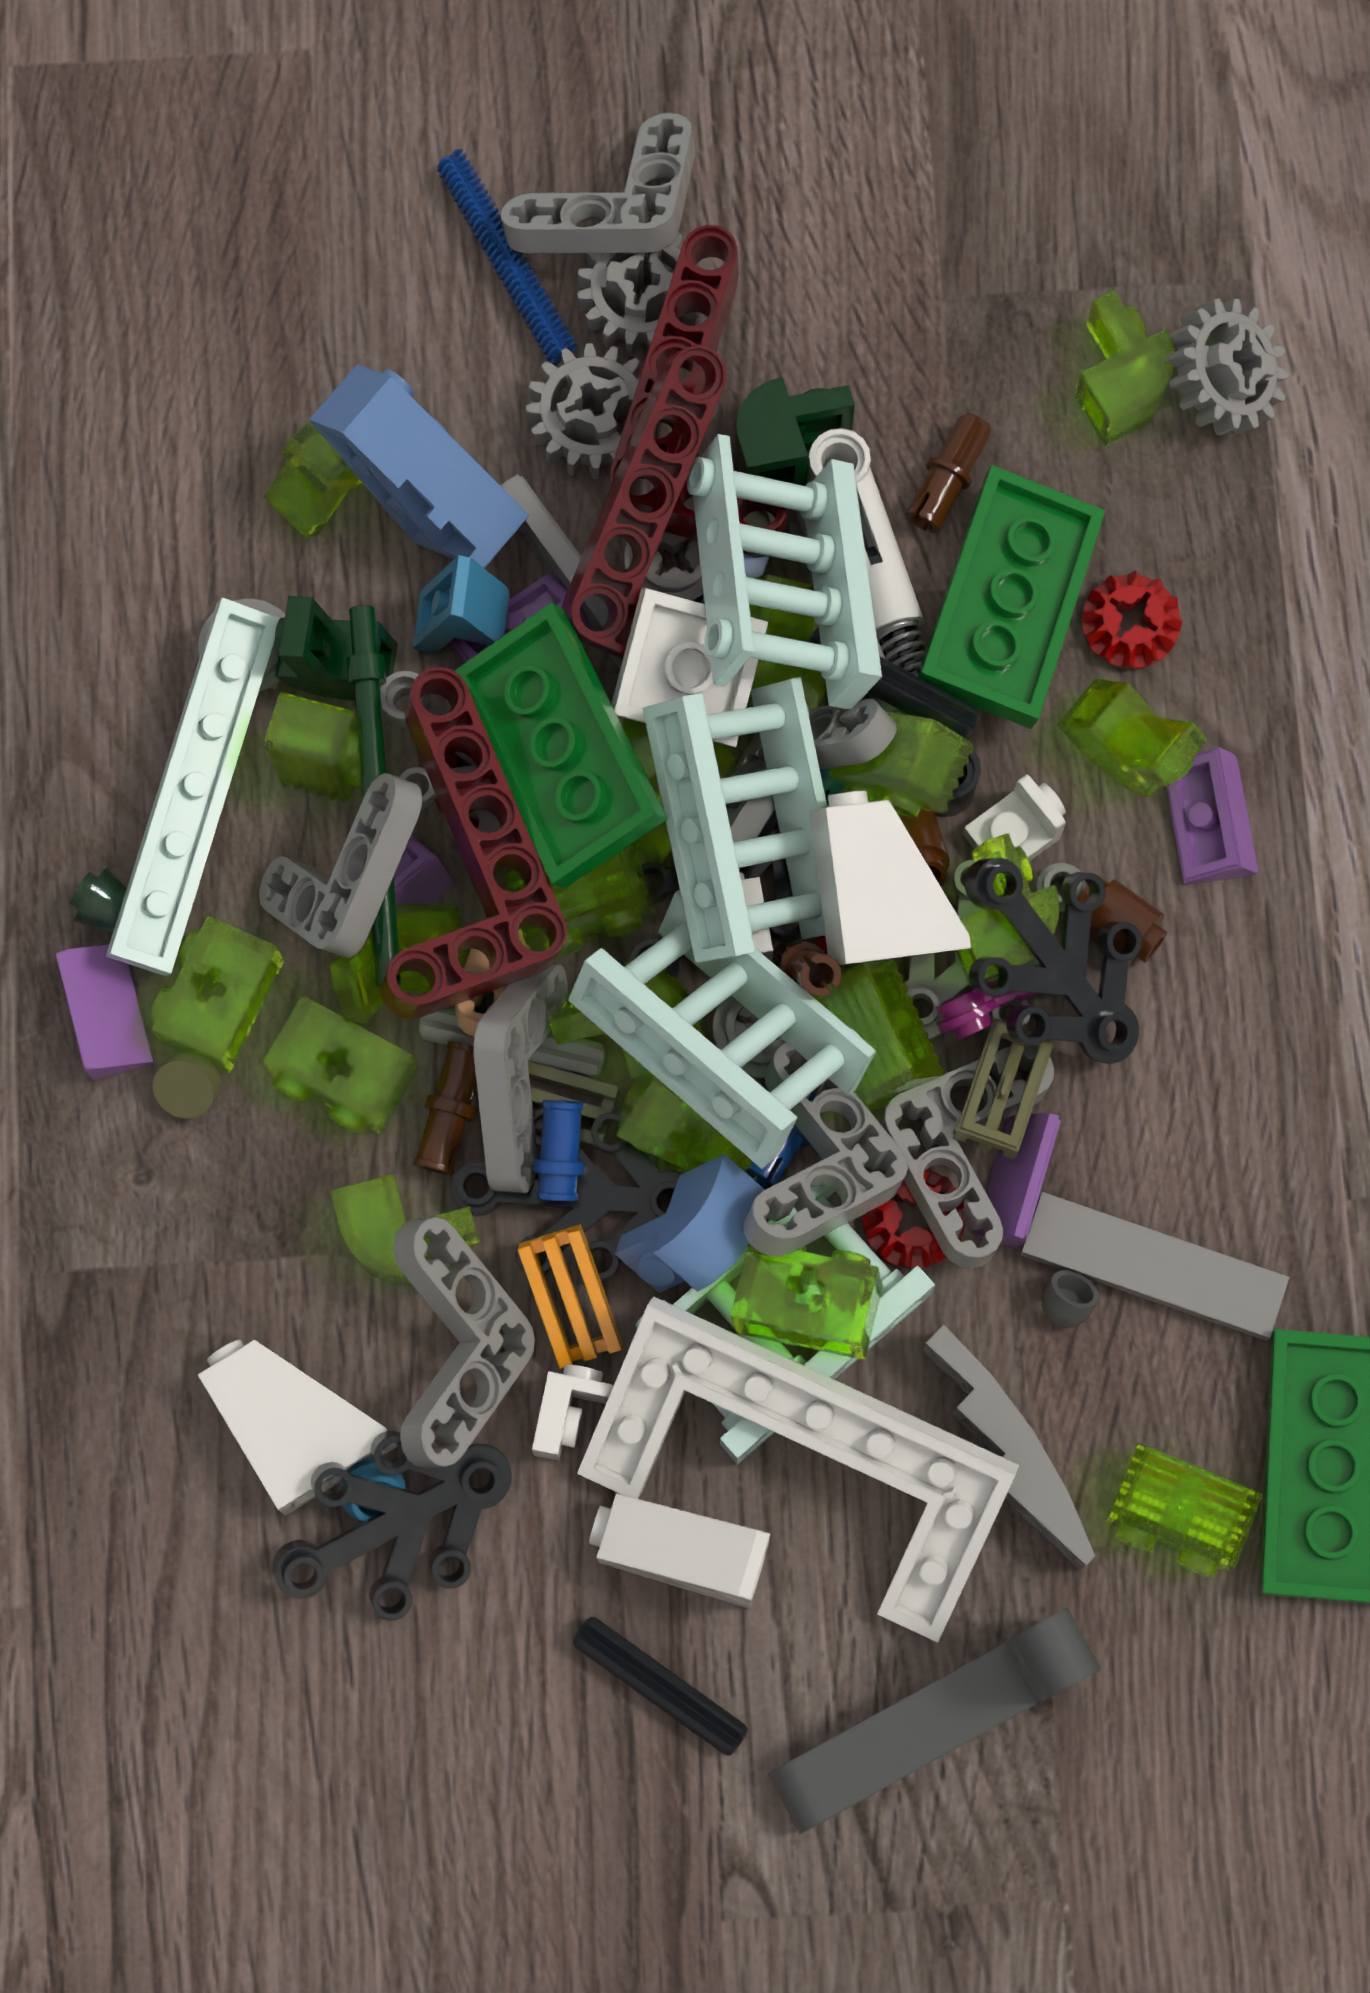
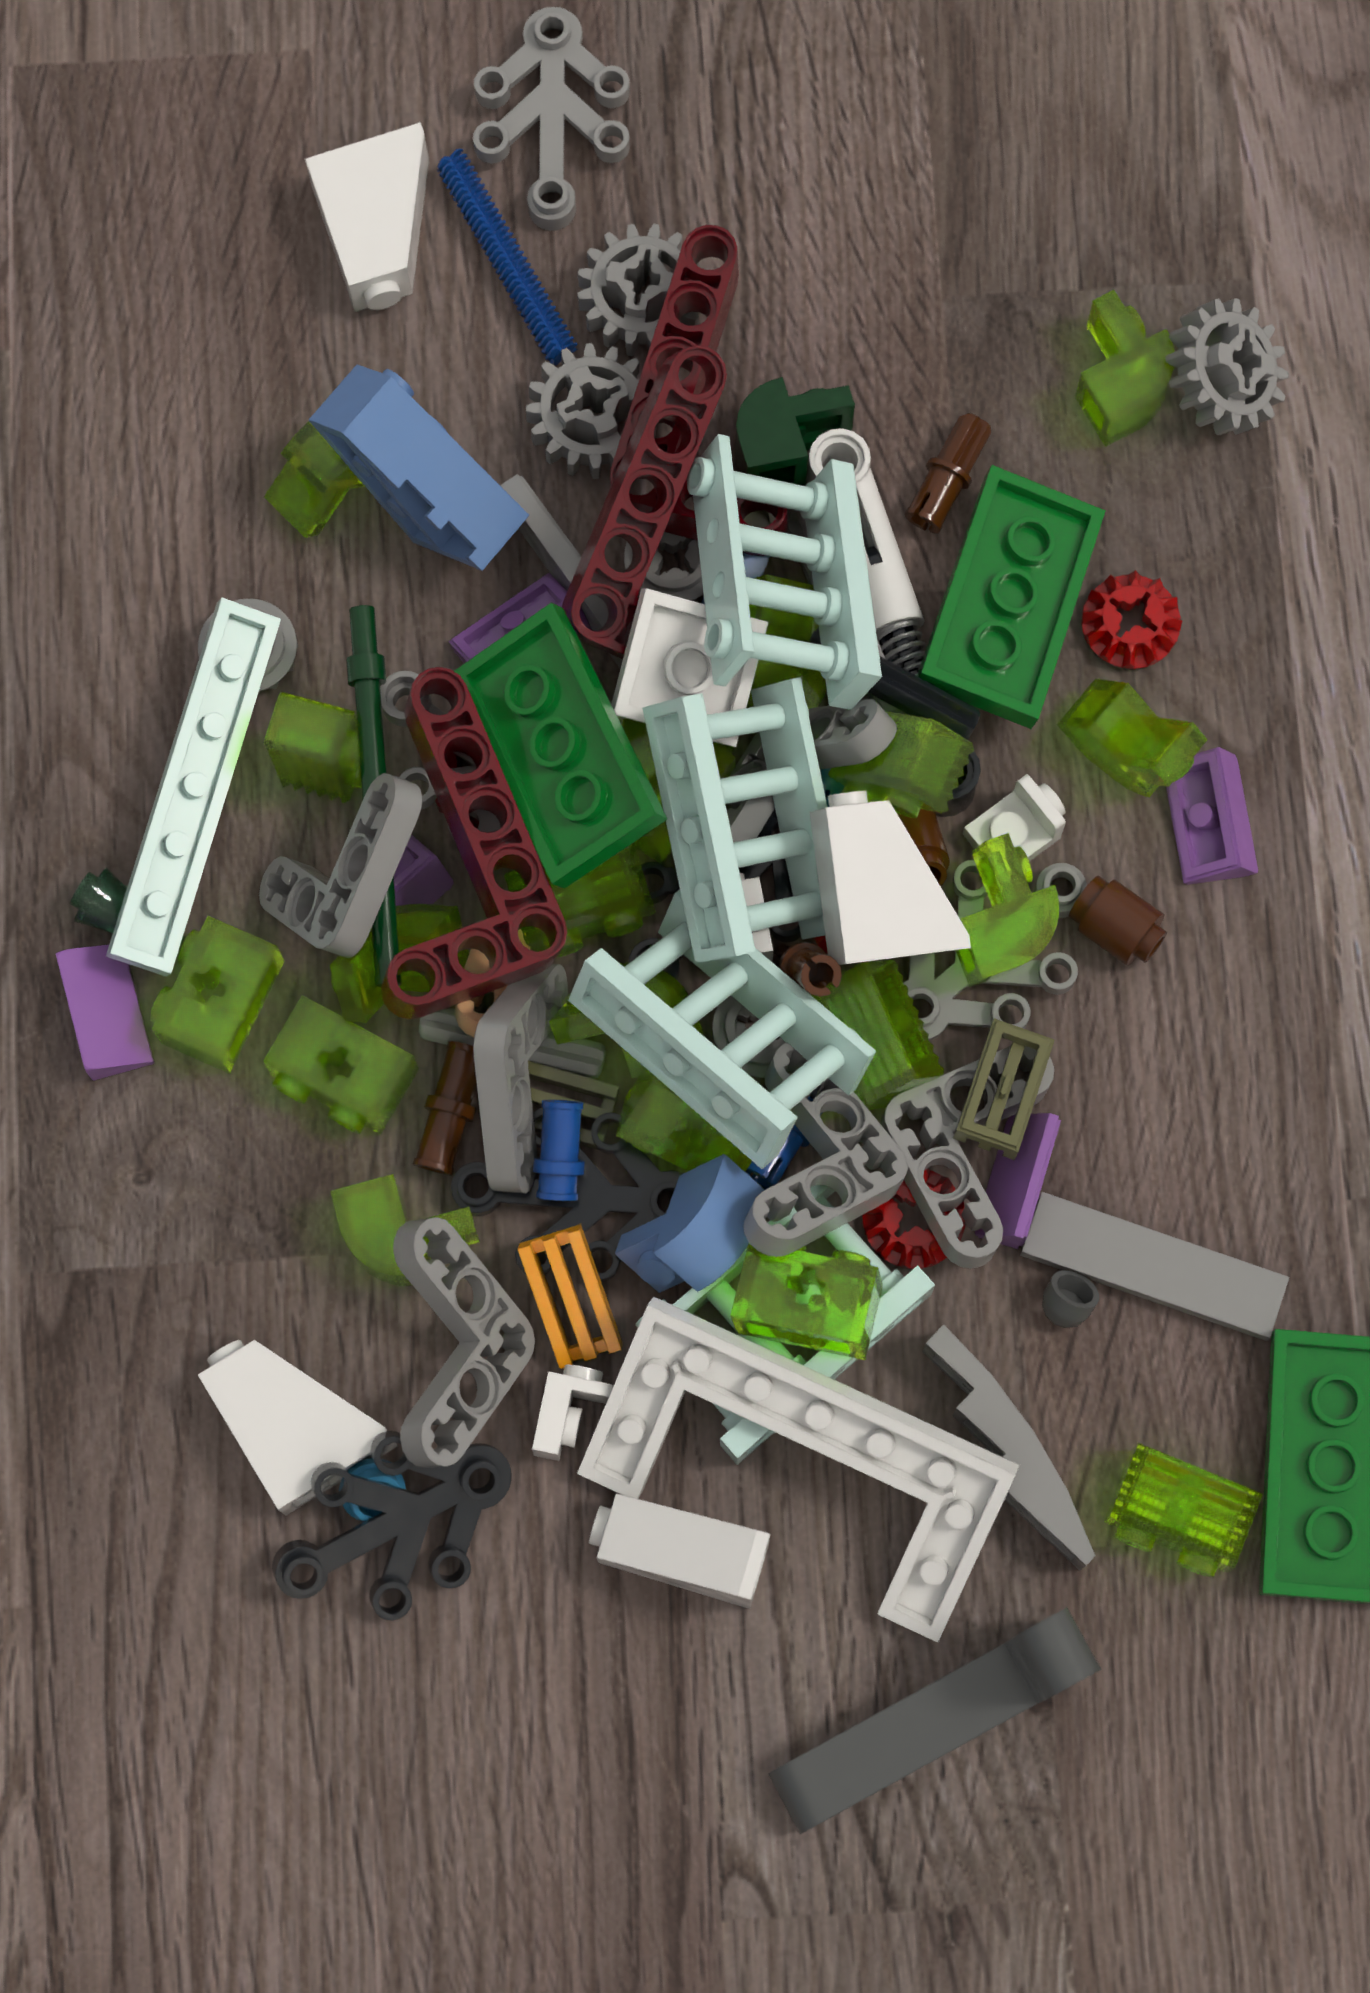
(186, 1085): olive tile -> none
(316, 649): dark green brick -> none
(374, 211): none -> white slope
(461, 604): dark azure slope -> none
(533, 218): light grey beam -> none
(551, 104): none -> light grey plant
(660, 1686): black axle -> none
(969, 1010): magenta plate -> none
(1062, 965): black plant -> none

